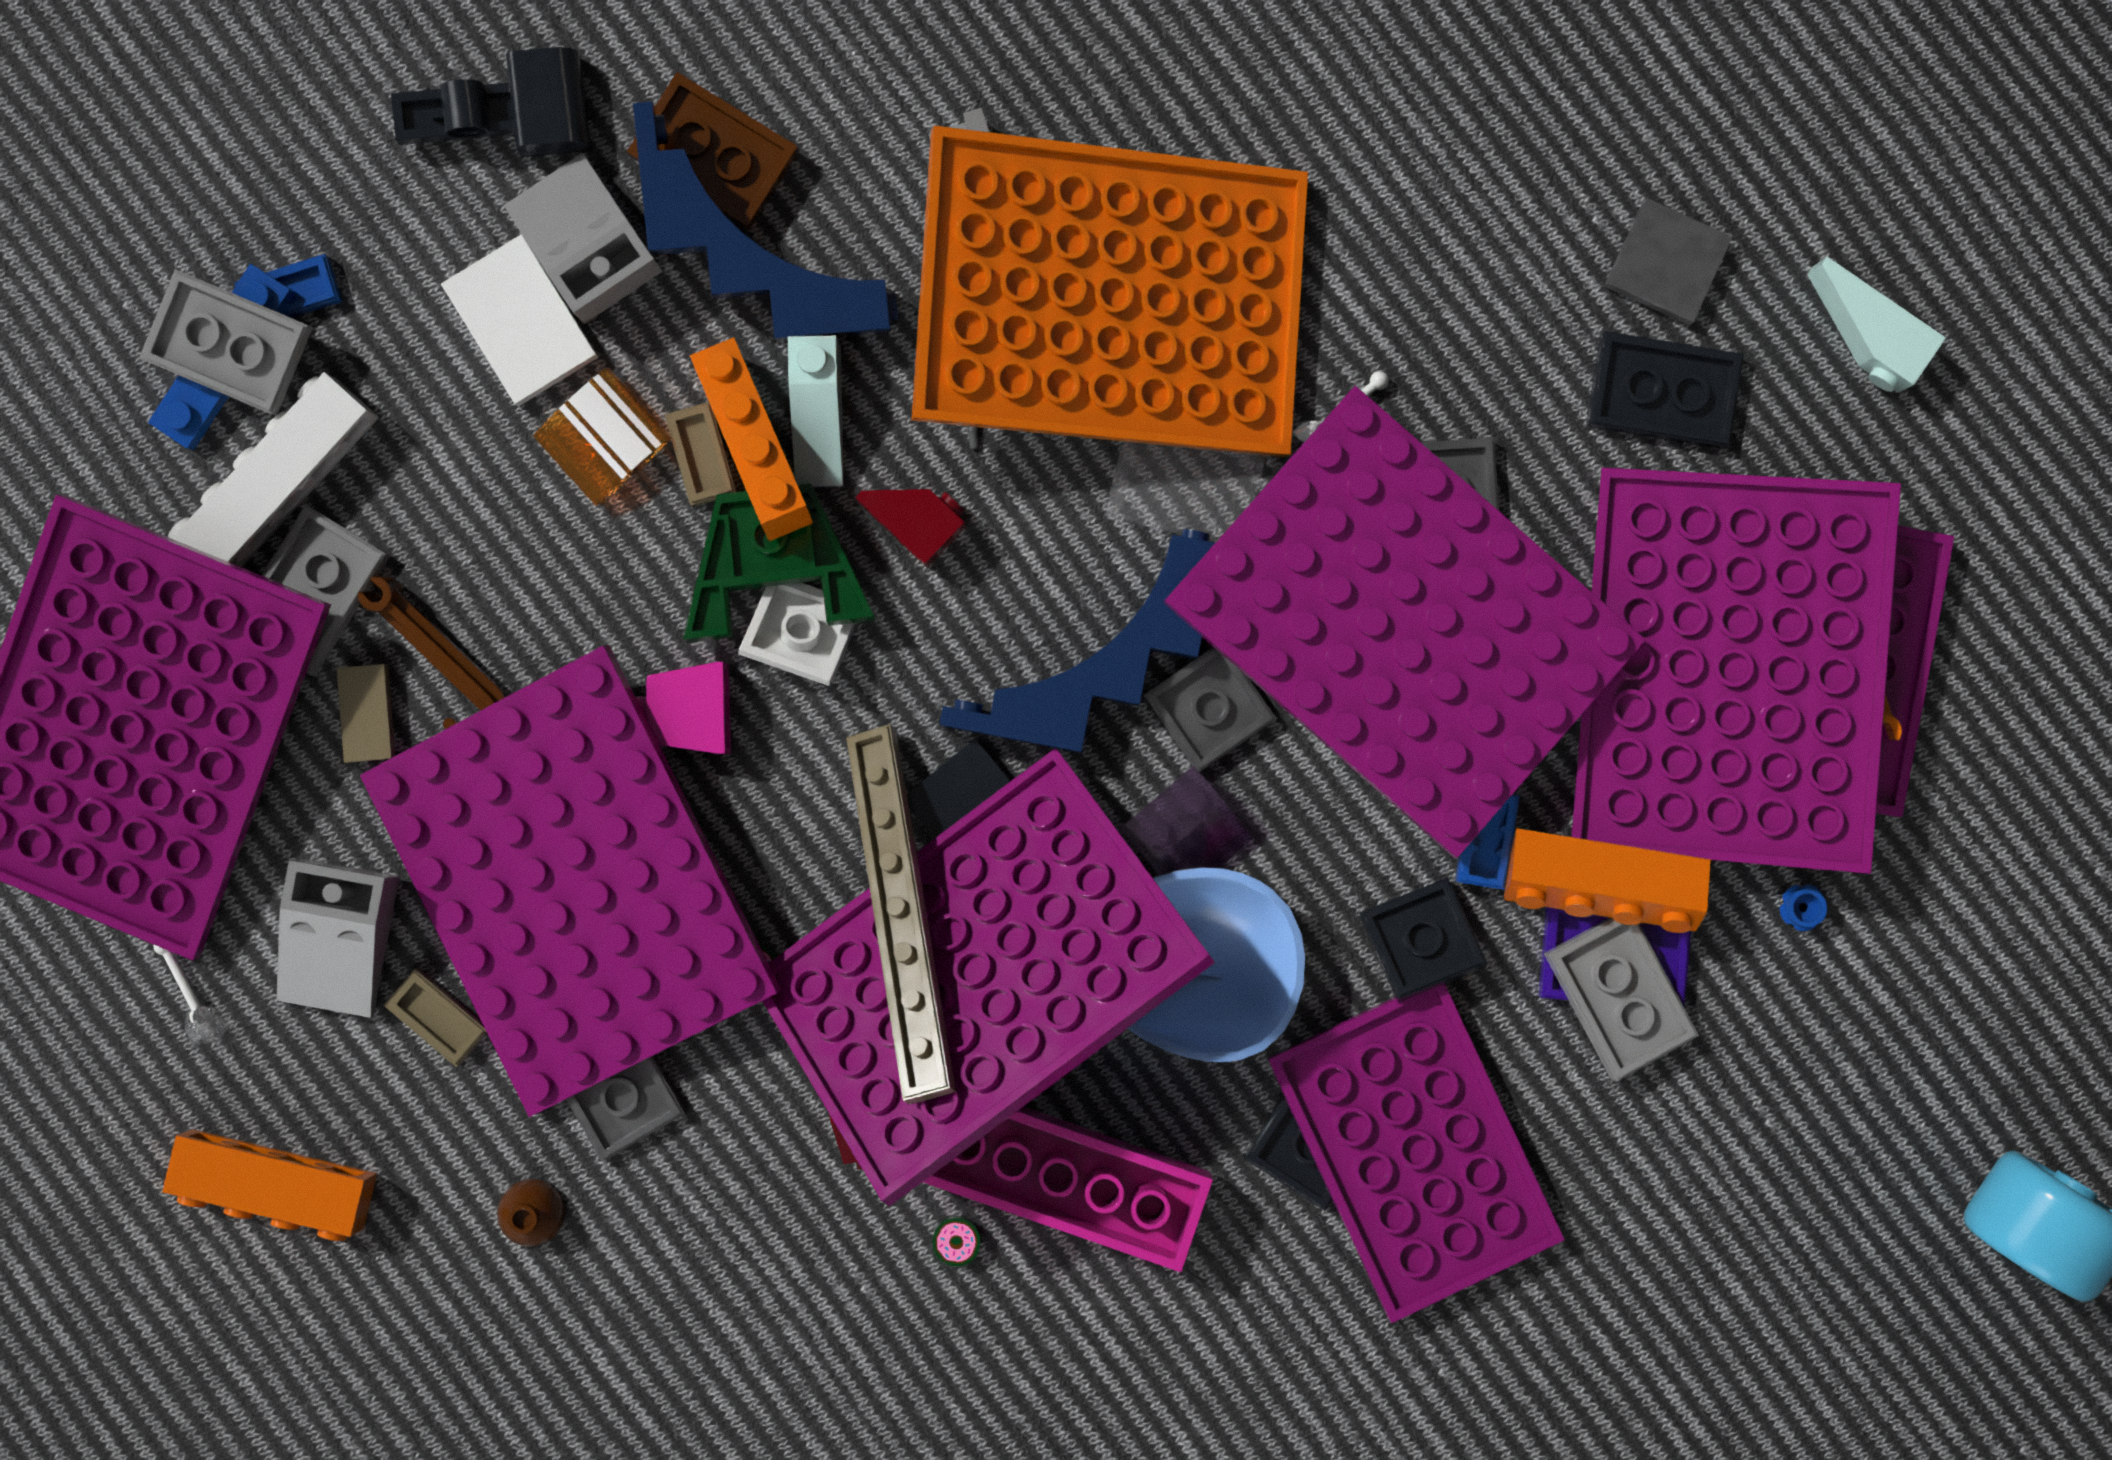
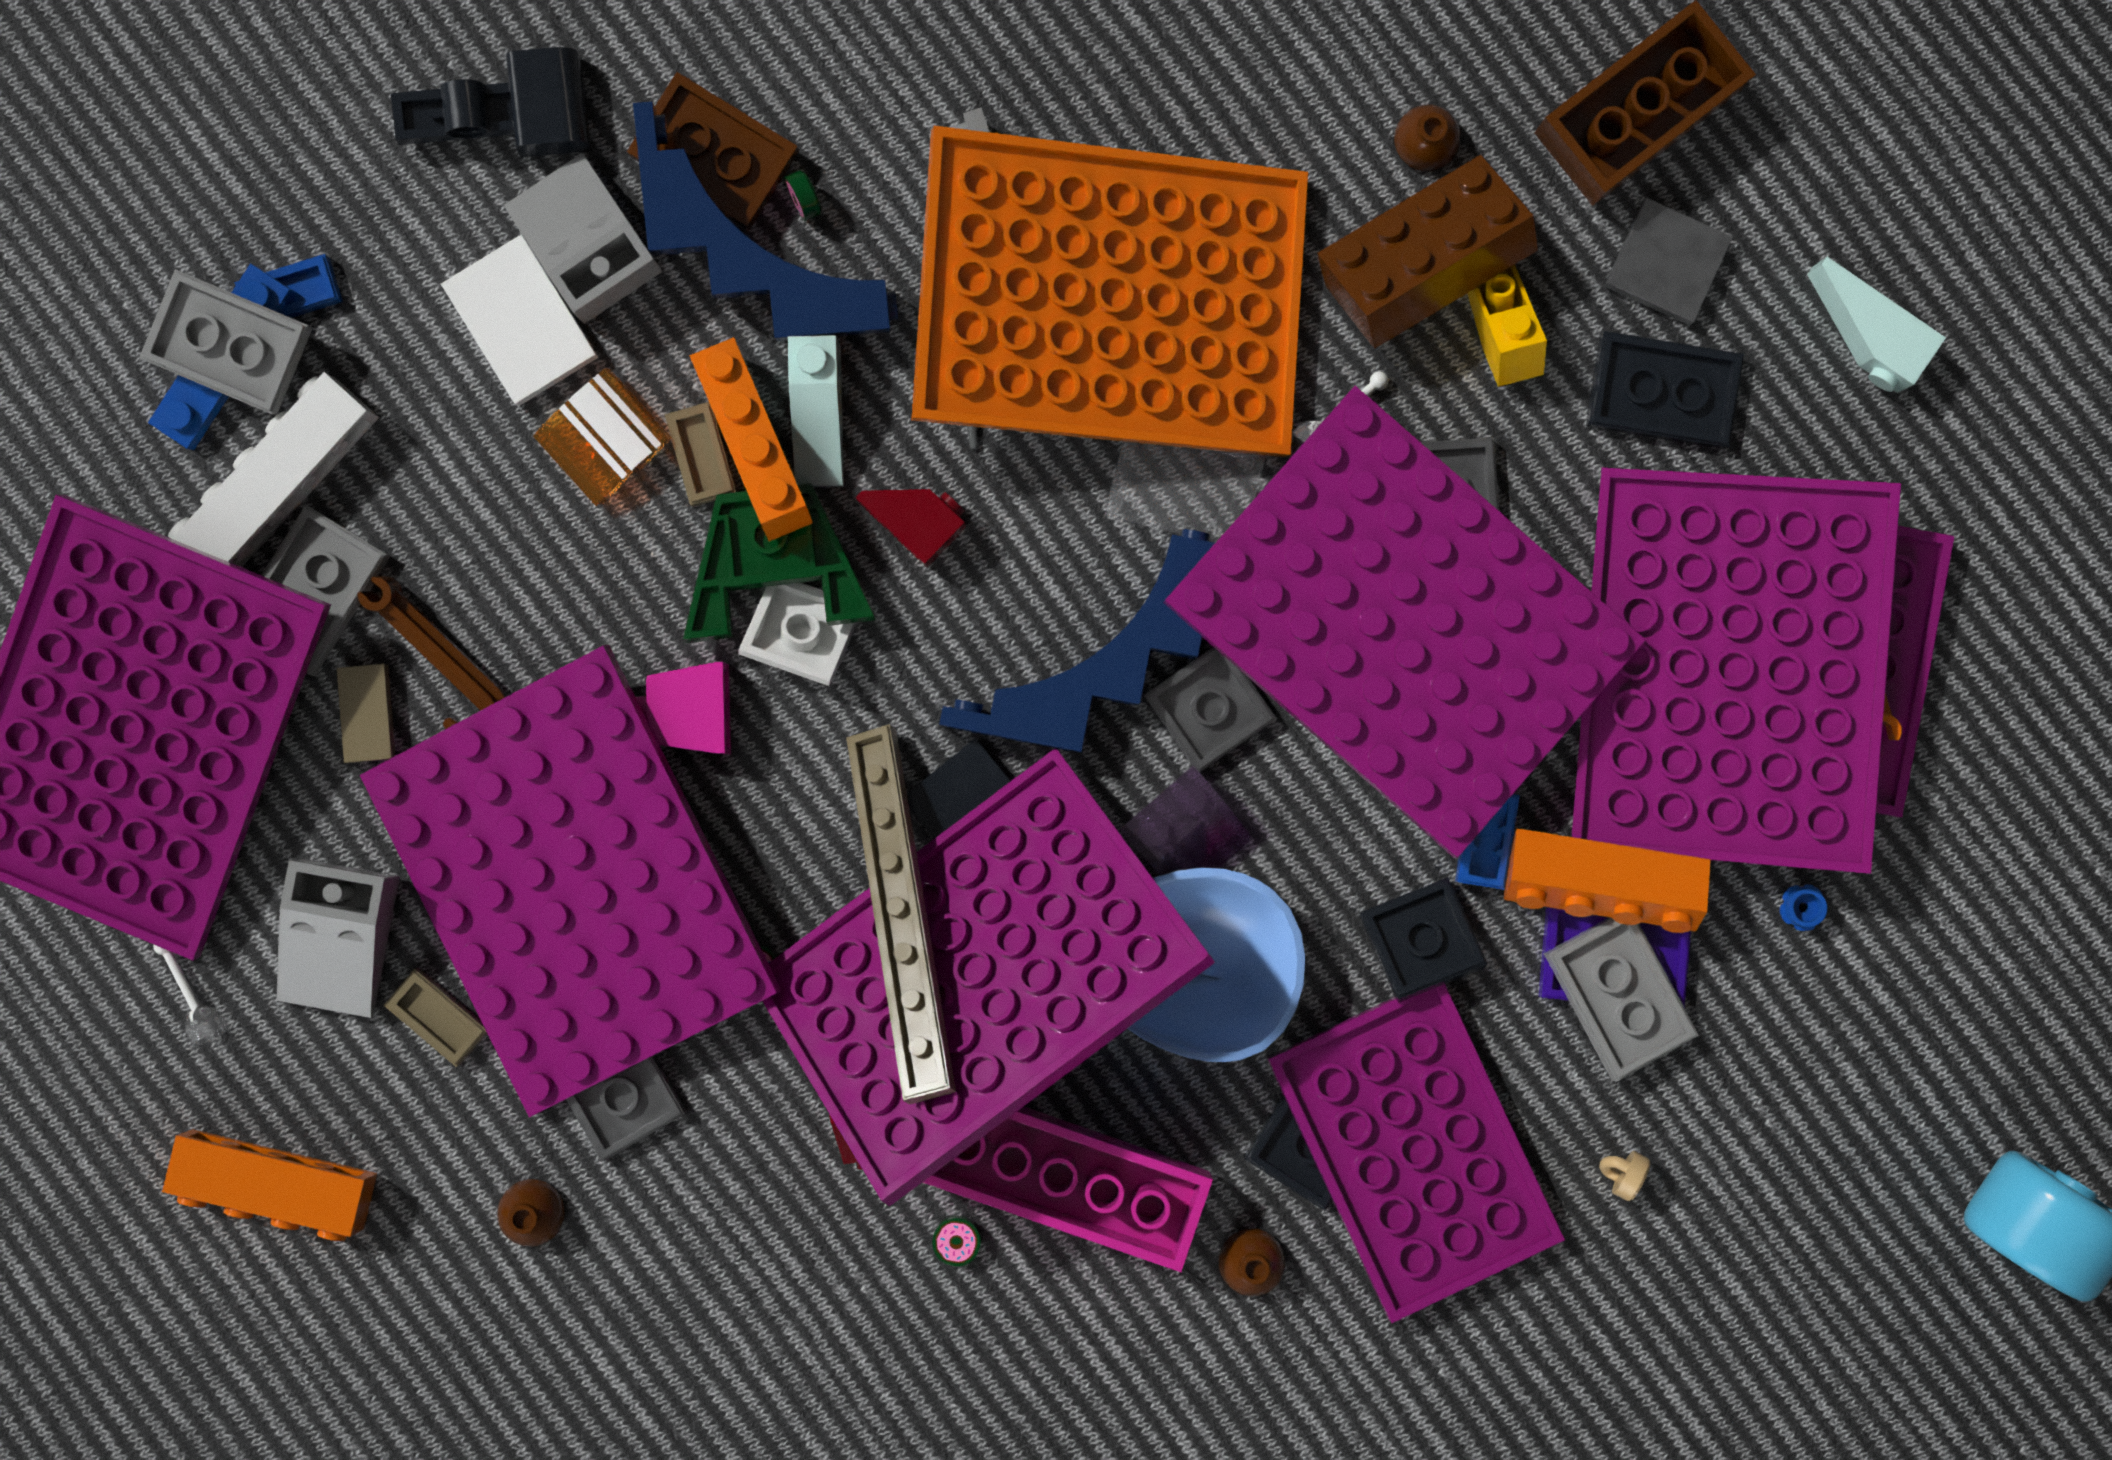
(803, 195): none -> dark green tile
(1252, 1262): none -> reddish brown brick
(1427, 137): none -> reddish brown brick
(1428, 251): none -> reddish brown brick
(1508, 328): none -> yellow slope
(1630, 1175): none -> tan tile
(1644, 102): none -> reddish brown brick

